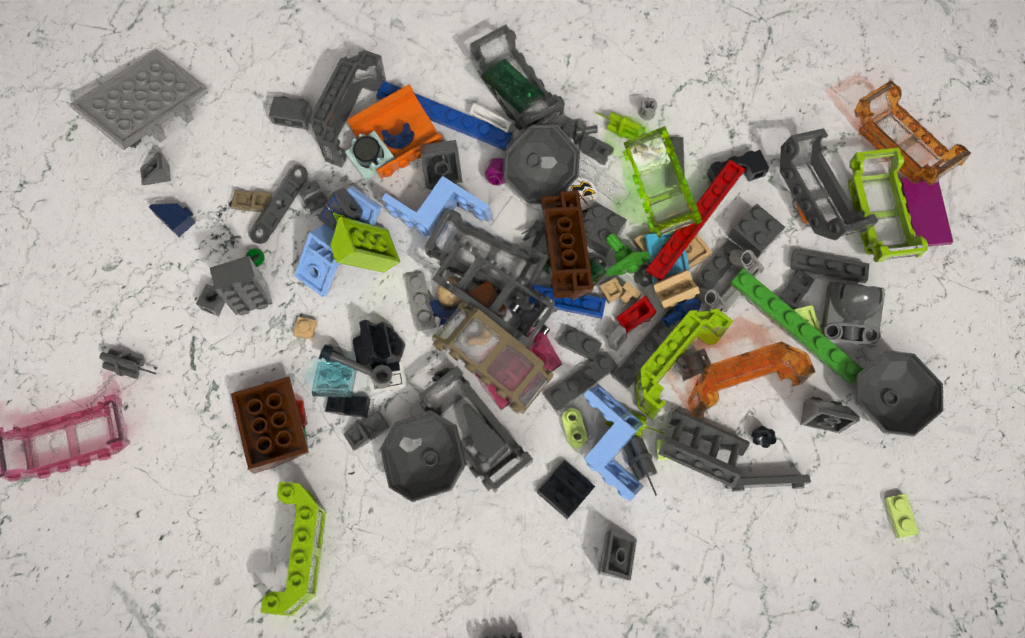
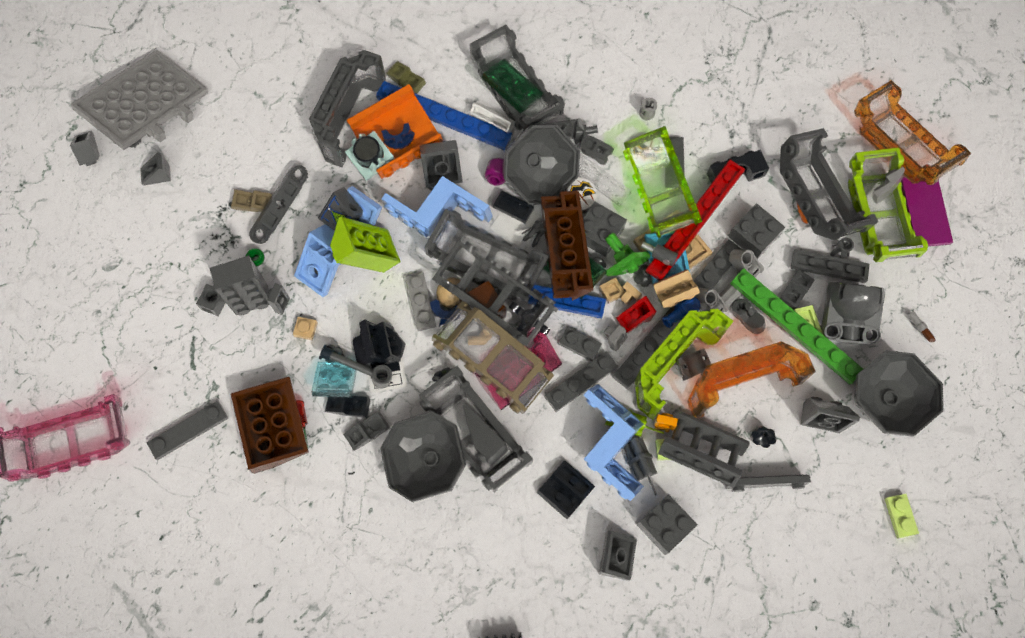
(85, 148): none -> dark grey slope
(123, 363): dark grey piece -> none
(174, 217): dark blue slope -> none
(187, 430): none -> dark grey plate
(278, 298): none -> dark grey plate
(290, 112): dark grey brick -> none
(304, 553): lime windscreen -> none
(312, 197): dark grey piece -> none
(403, 76): none -> olive slope
(513, 207): none -> black plate
(574, 427): yellowish green plate -> none
(624, 126): lime piece -> none
(661, 253): none -> dark grey piece
(665, 422): none -> light orange plate
(667, 524): none -> dark grey brick
(749, 316): none -> dark grey piece
(844, 246): none -> dark grey piece
(891, 182): none -> light grey slope
(921, 326): none -> light grey piece

